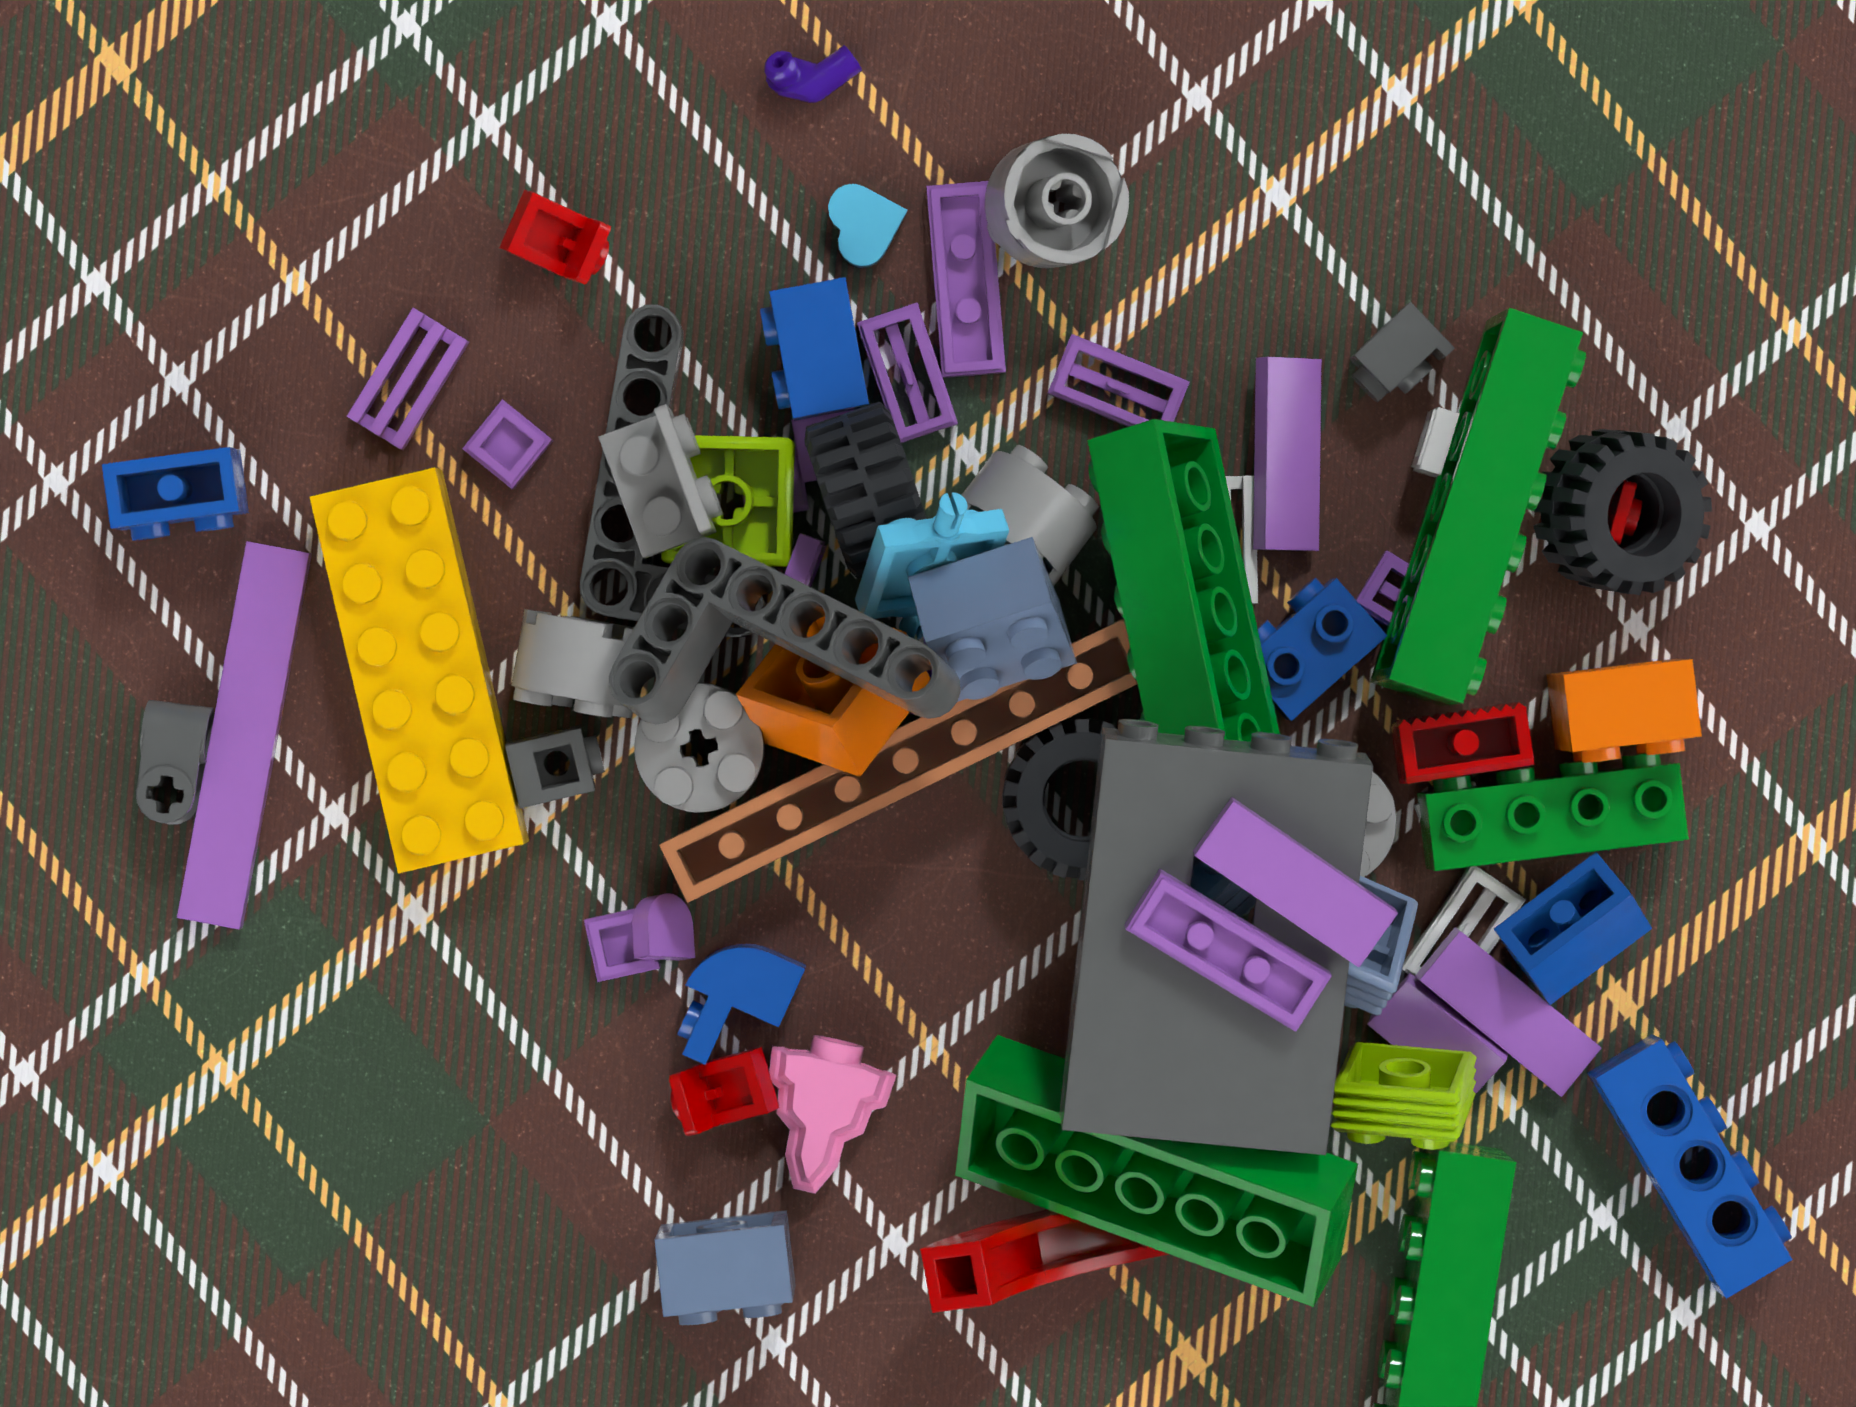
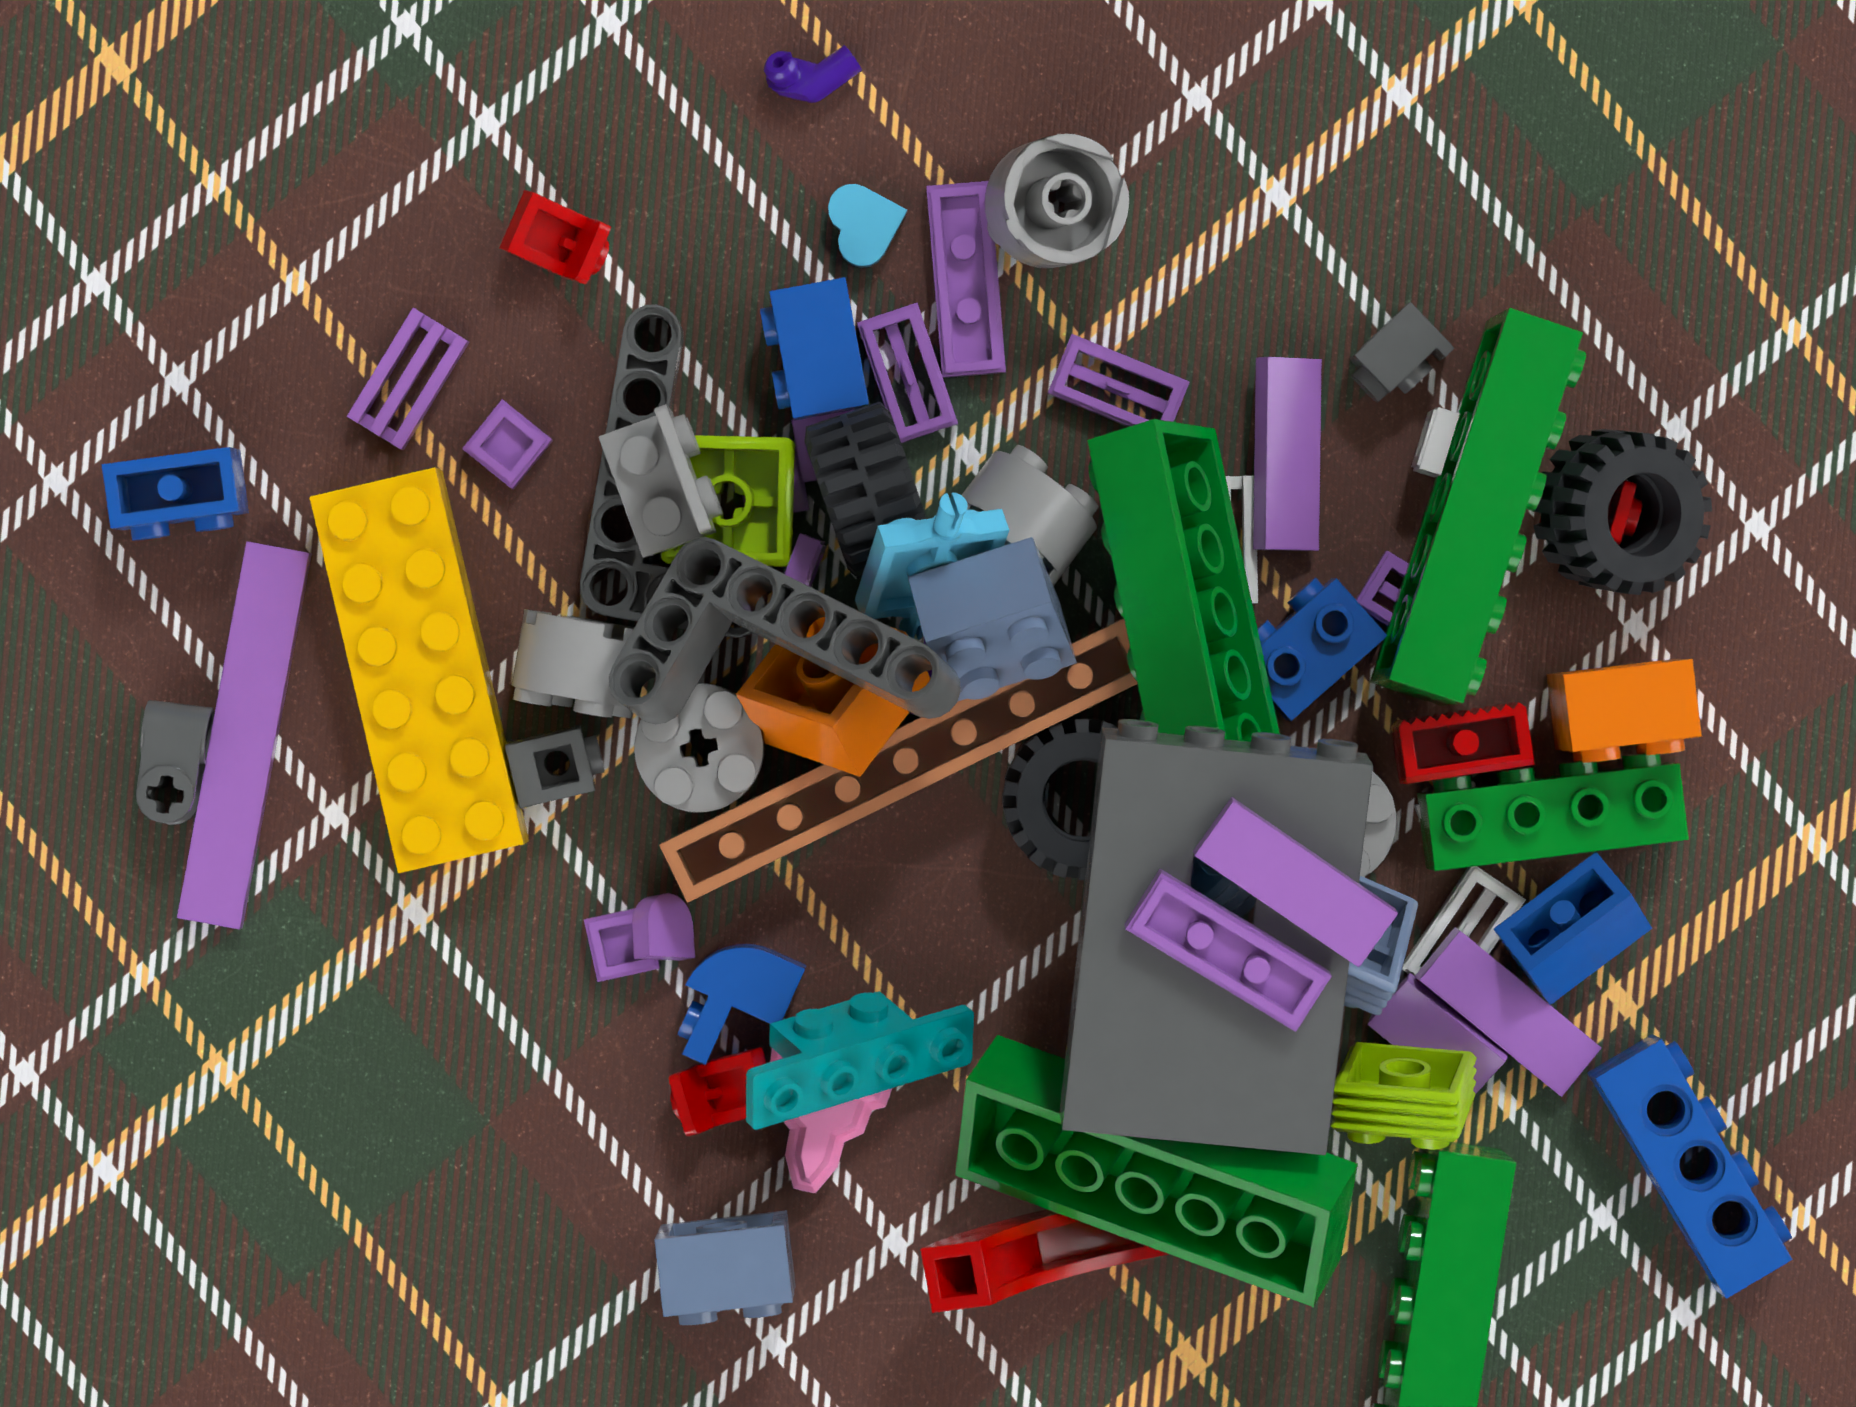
(851, 1054): none -> teal bracket

